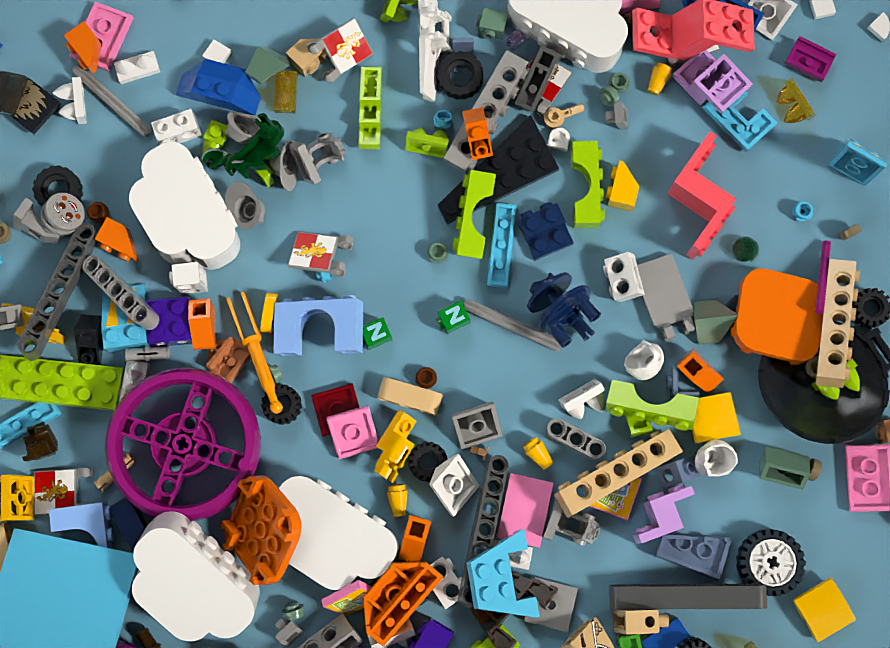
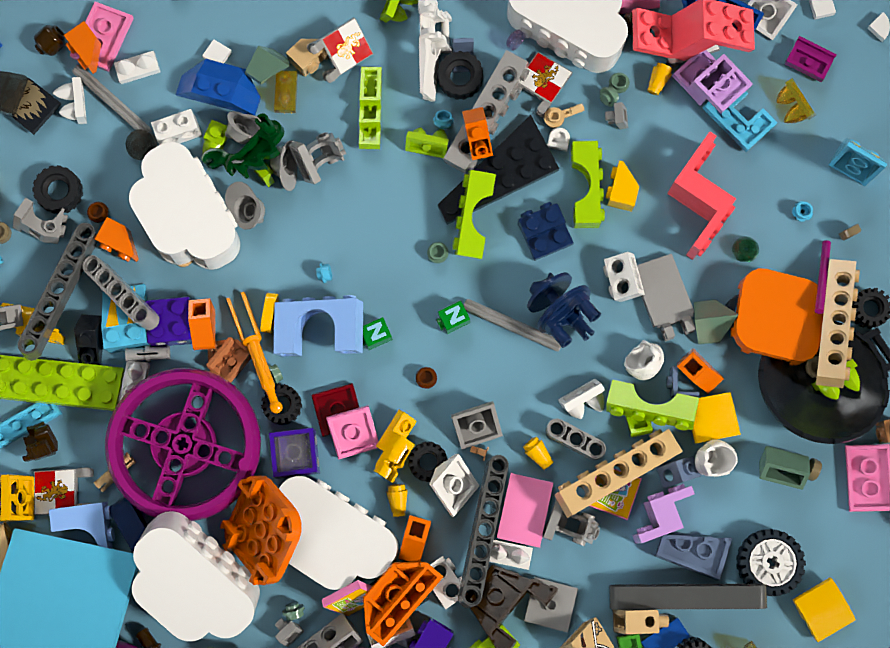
(49, 40): none -> dark brown head
(62, 213): light grey head -> none
(140, 143): none -> clear smoke plate
(188, 278): white brick -> none
(294, 453): none -> piece
(318, 251): flag -> none
(409, 396): tan beam -> none
(492, 23): sand green brick -> none
(493, 581): medium azure wing -> none
(501, 245): medium azure tile -> none
(538, 78): dark grey slope -> none

